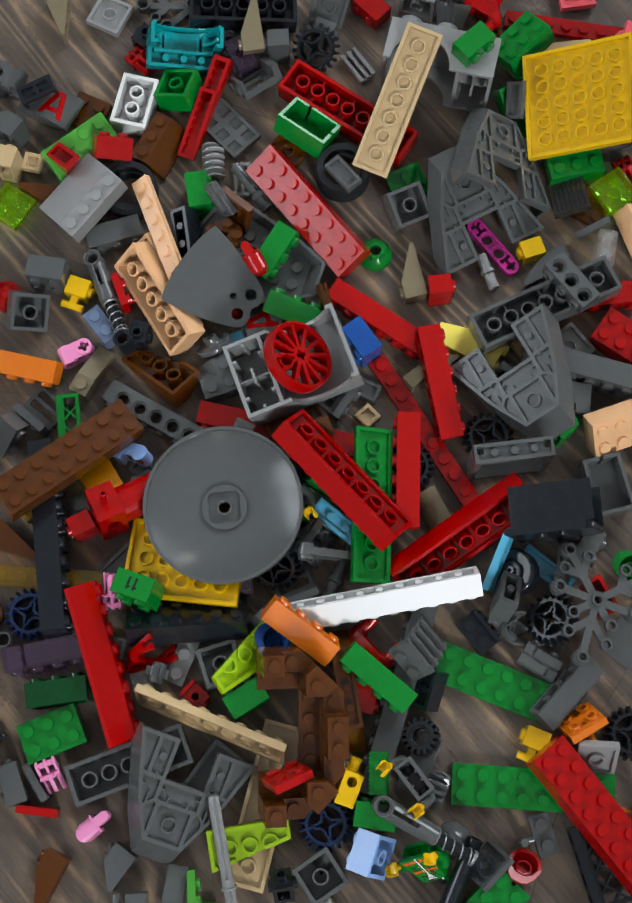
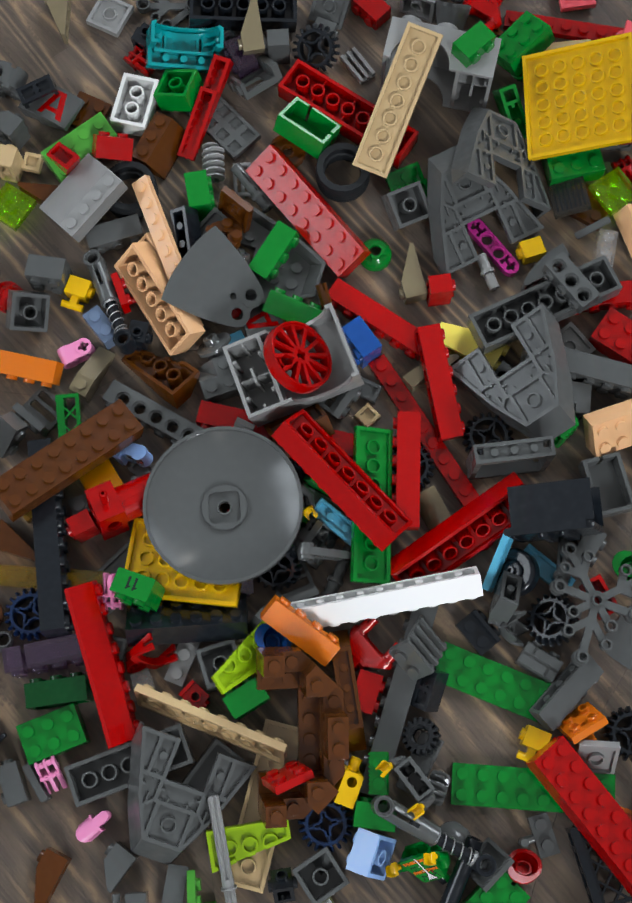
(38, 810): red tile -> none
(157, 673): dark grey gear -> none
(220, 199): flat silver tile -> none
(254, 259): red arm -> none
(343, 173): dark grey tile -> none
(378, 677): green brick -> none
(515, 99): dark grey tile -> none

